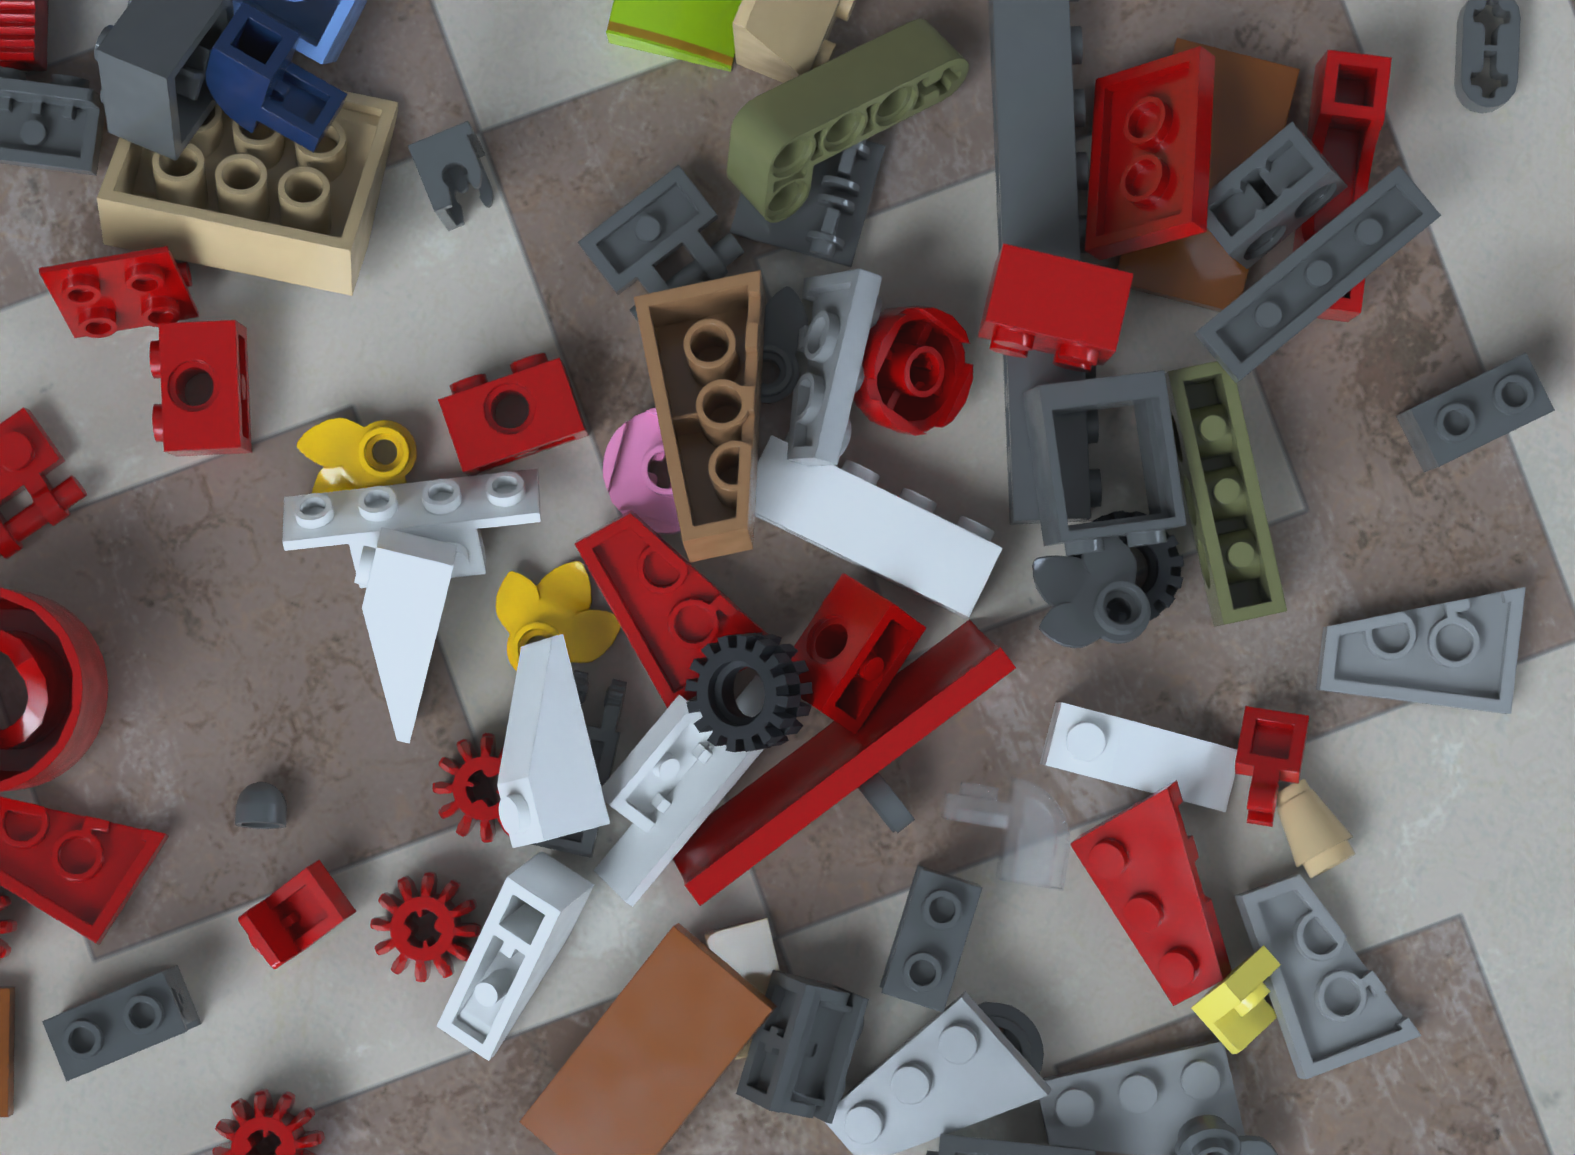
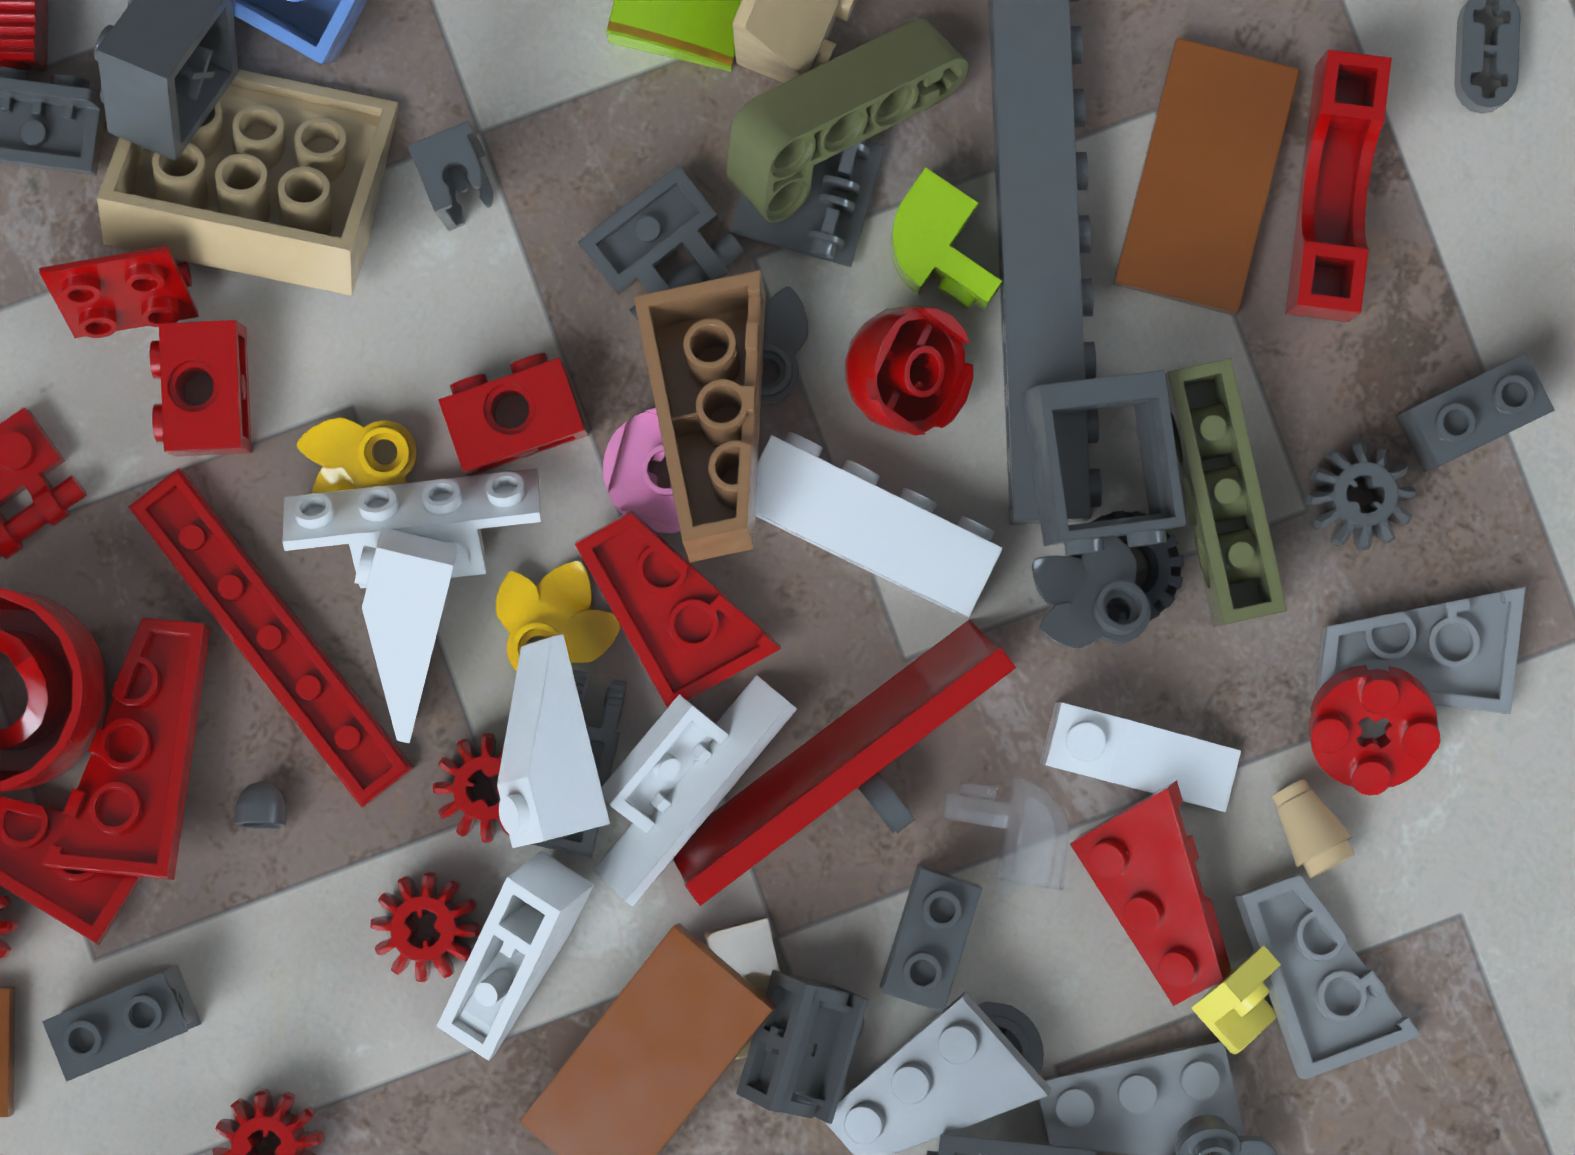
(139, 766): none -> red wing
(258, 83): dark blue brick -> none
(271, 637): none -> red tile
(296, 915): red bracket -> none
(717, 698): black tyre -> none
(834, 344): light grey wing -> none
(854, 651): red brick -> none
(923, 239): none -> lime brick
(1054, 308): red brick -> none
(1150, 154): red plate -> none
(1270, 752): red plate -> none
(1271, 195): dark grey brick -> none
(1317, 274): dark grey plate -> none
(1371, 762): none -> red plate
(1372, 478): none -> dark grey gear

